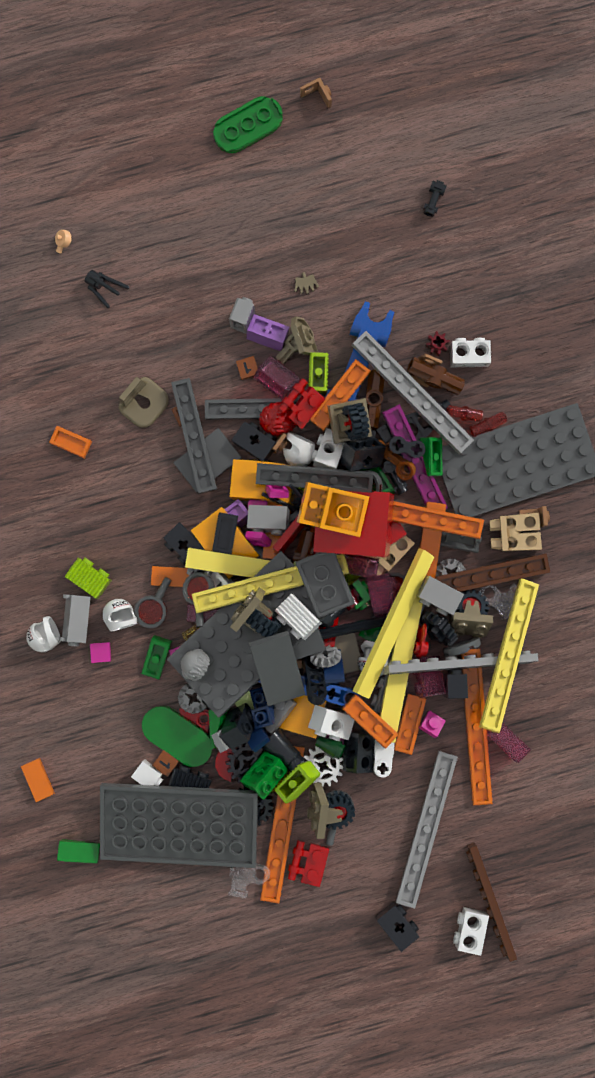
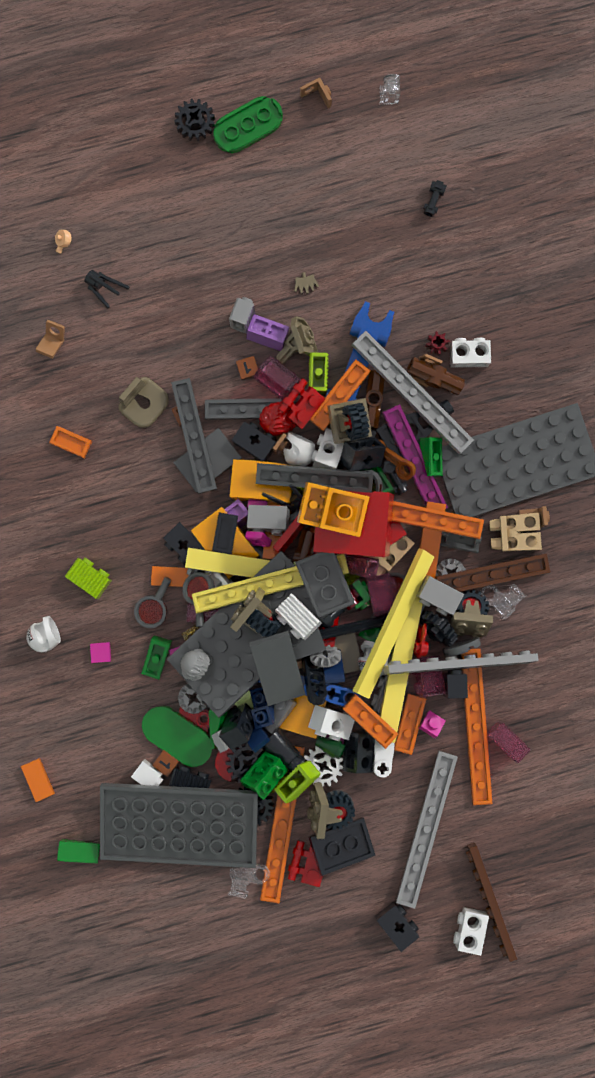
(51, 341): none -> medium nougat bracket
(75, 619): light grey brick -> none
(118, 615): white helmet -> none
(196, 127): none -> black gear
(275, 491): dark pink tile -> none
(342, 847): none -> black plate
(390, 91): none -> clear leg
(405, 447): black axle -> none
(465, 413): clear red axle -> none
(488, 424): clear red axle -> none
(509, 656): light yellow tile -> none

